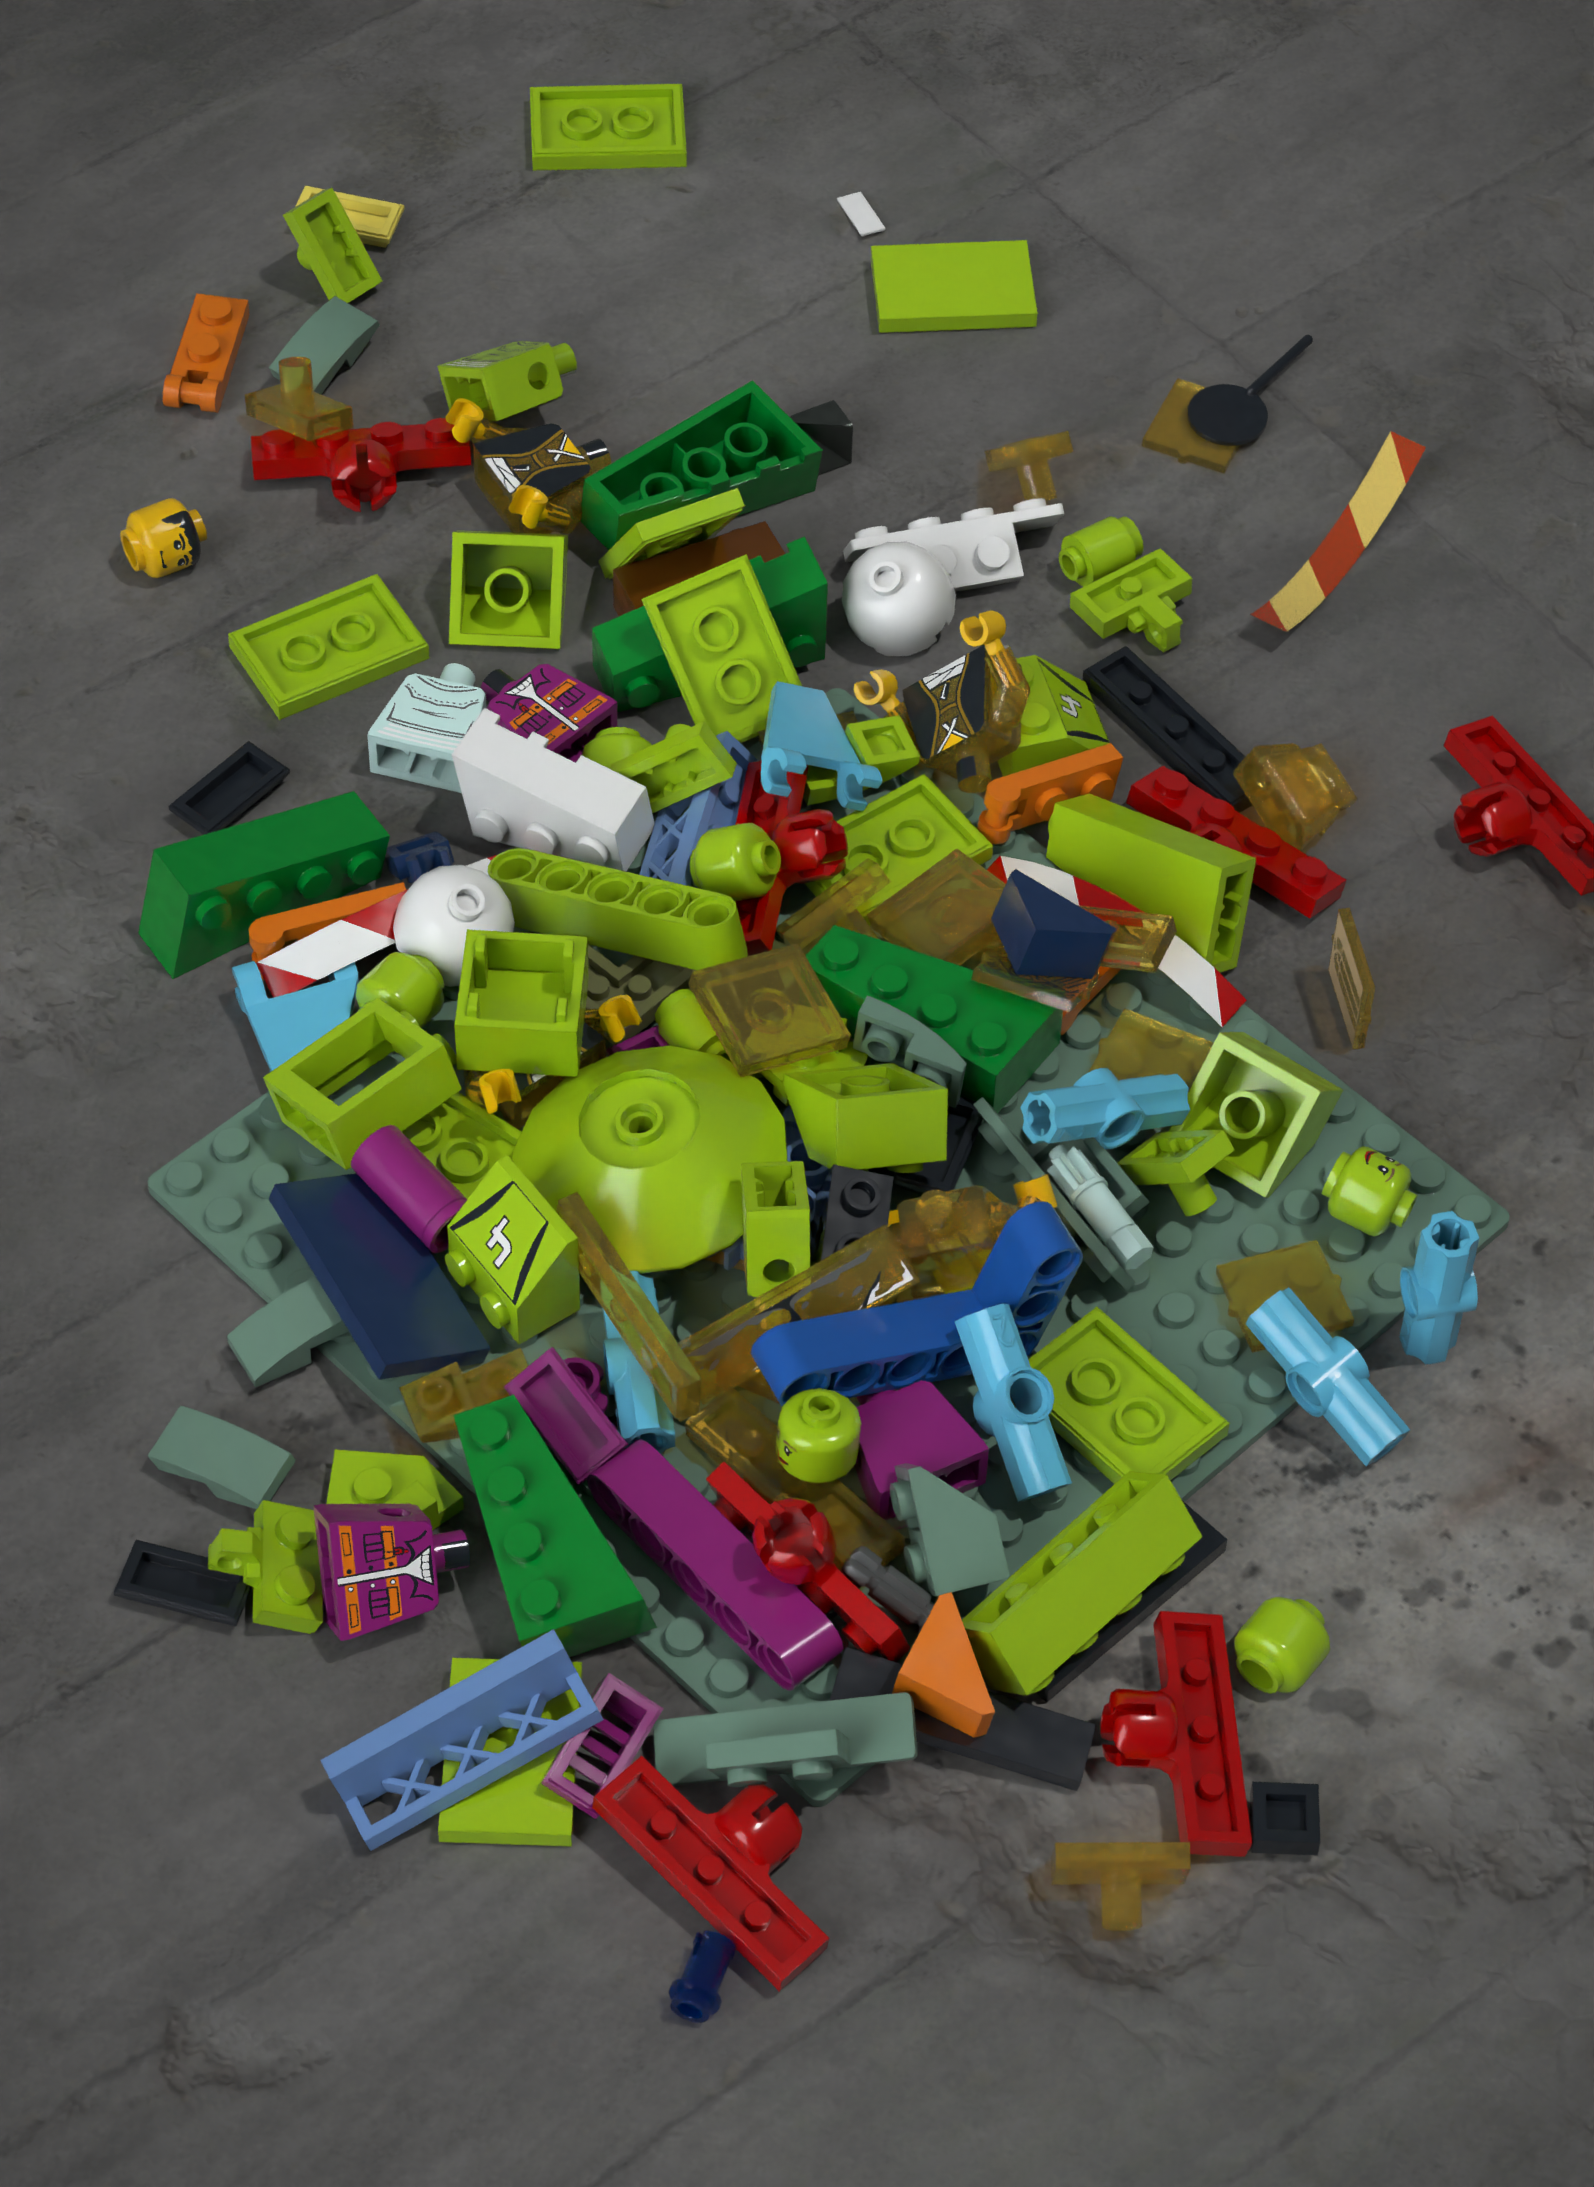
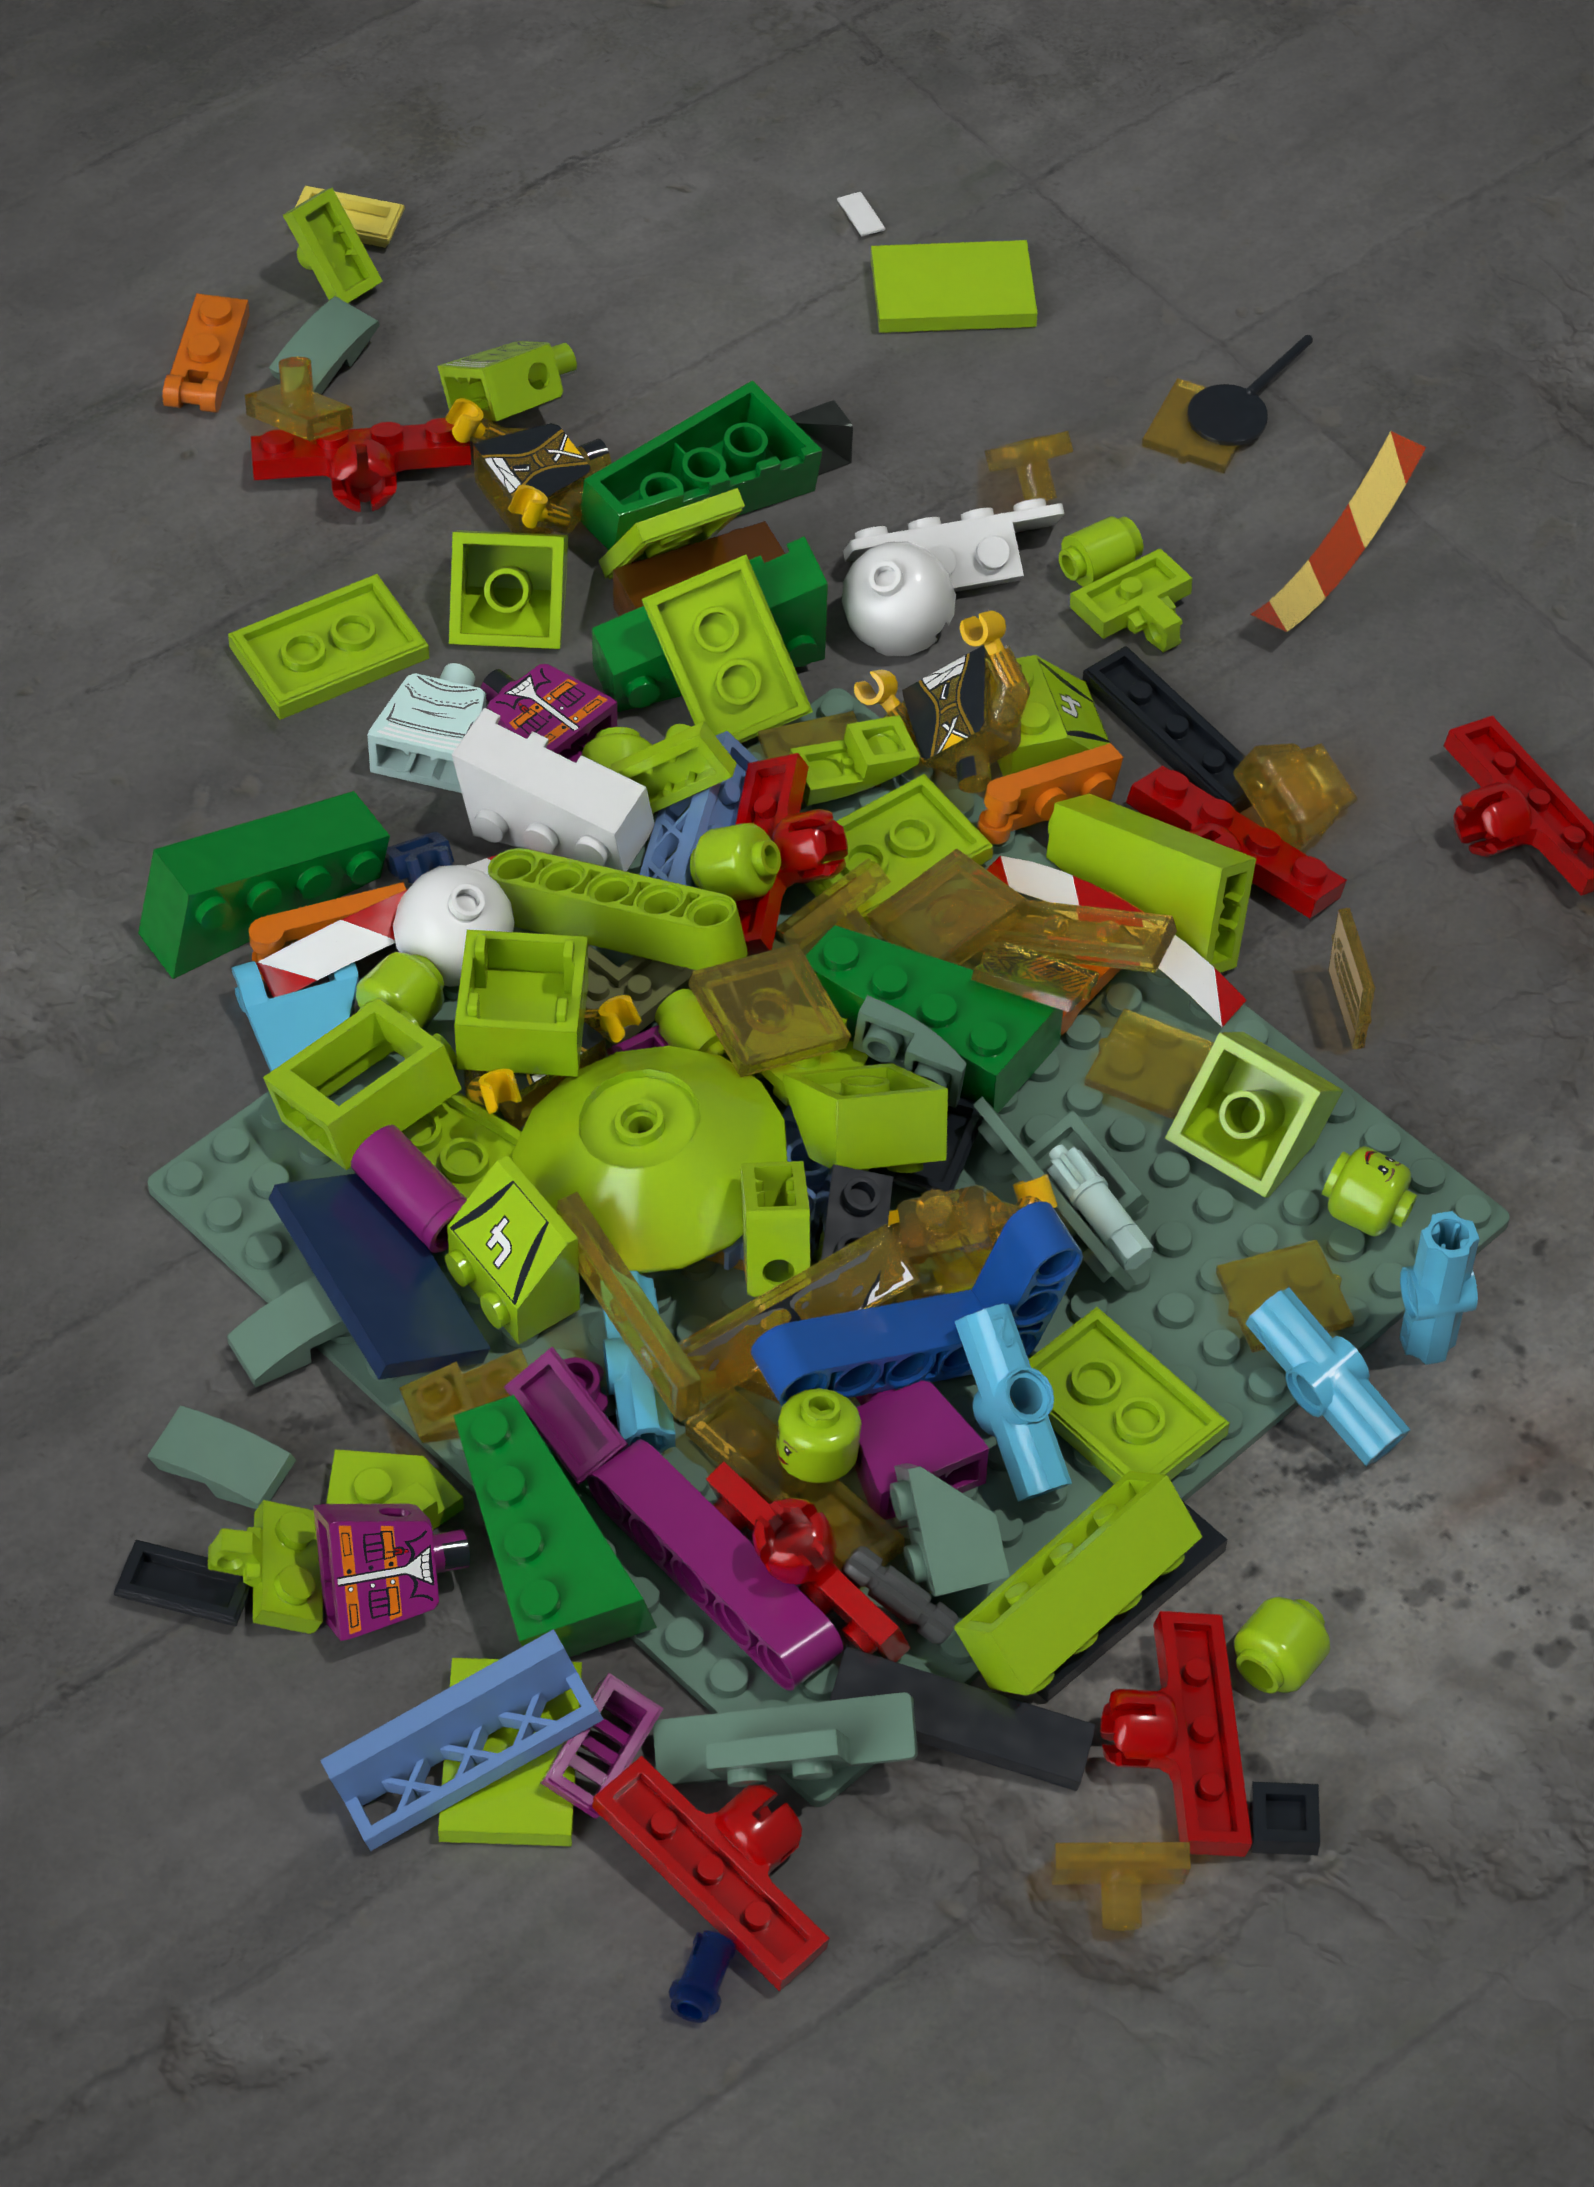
(163, 538): yellow head -> none
(229, 789): black tile -> none
(607, 127): lime tile -> none
(807, 731): medium azure flag -> none
(945, 1673): orange slope -> none
(1048, 932): dark blue slope -> none
(1105, 1108): medium azure piece -> none
(1181, 1163): lime tile -> none

